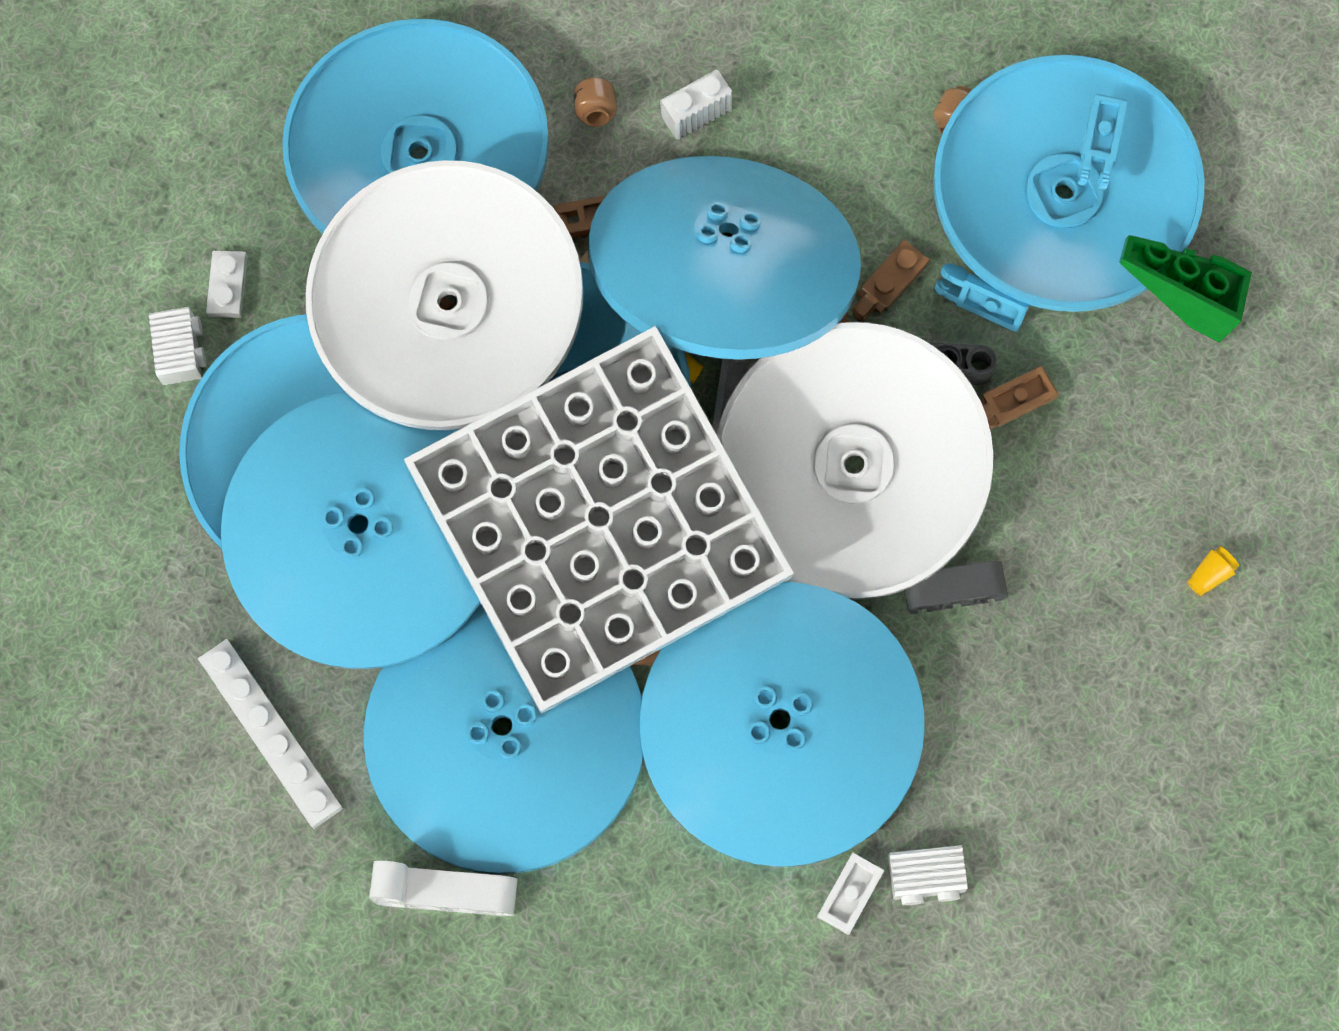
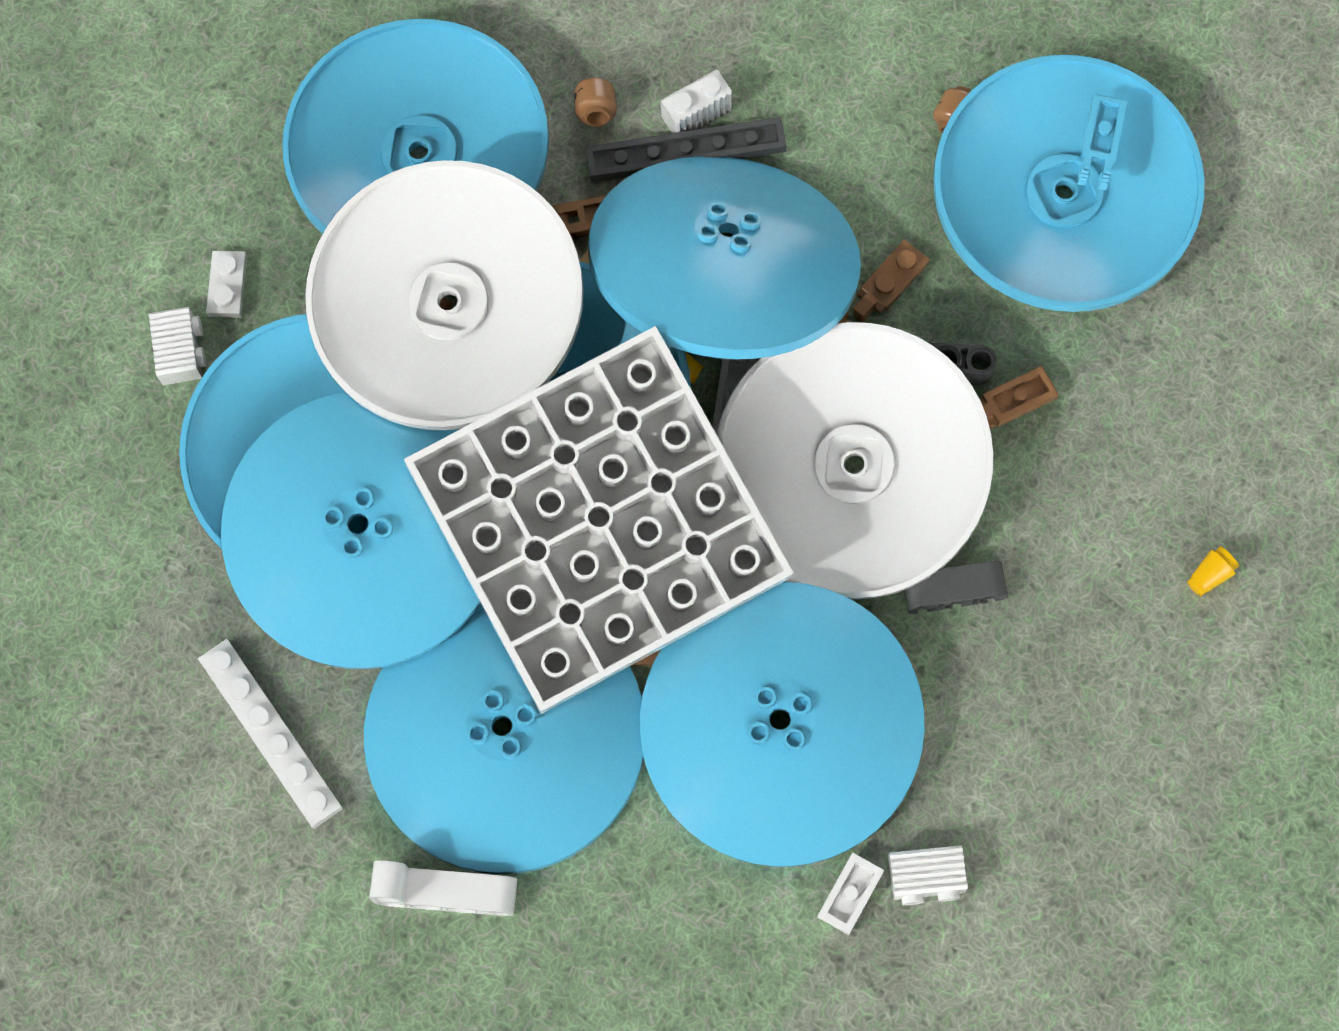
(730, 140): none -> dark grey plate
(980, 297): medium azure hinge -> none
(1198, 289): green wedge -> none

